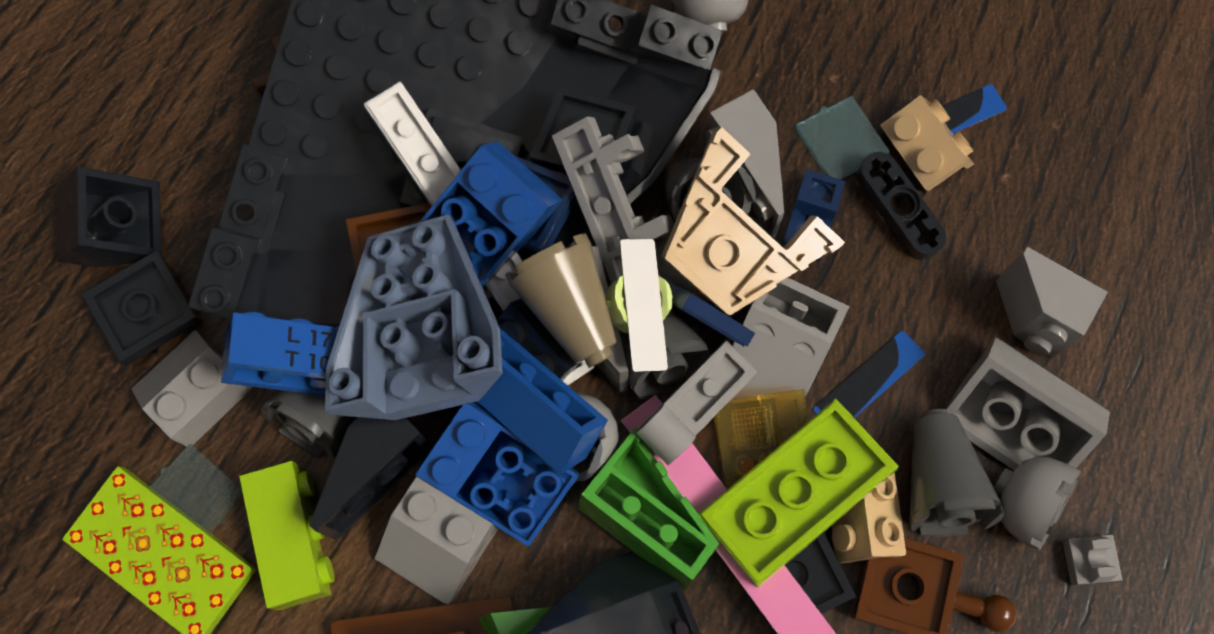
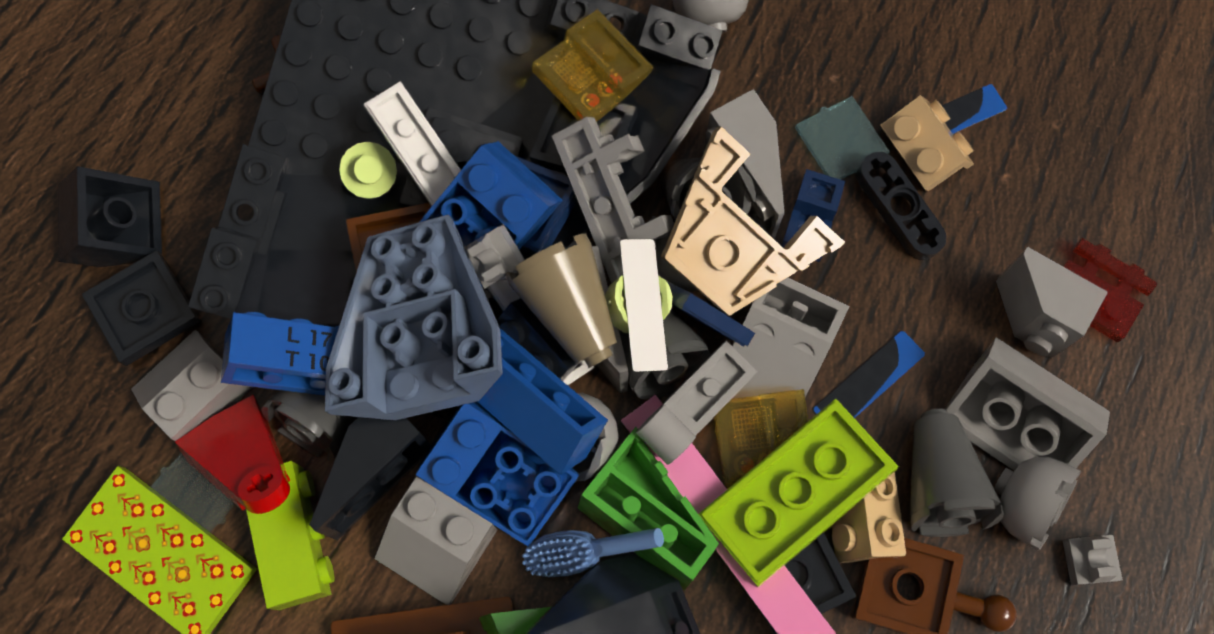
(239, 457): none -> red piece
(368, 170): none -> yellowish green piece
(494, 255): none -> light grey tile
(576, 551): none -> medium blue piece
(592, 68): none -> clear yellow slope
(1118, 308): none -> clear red plate

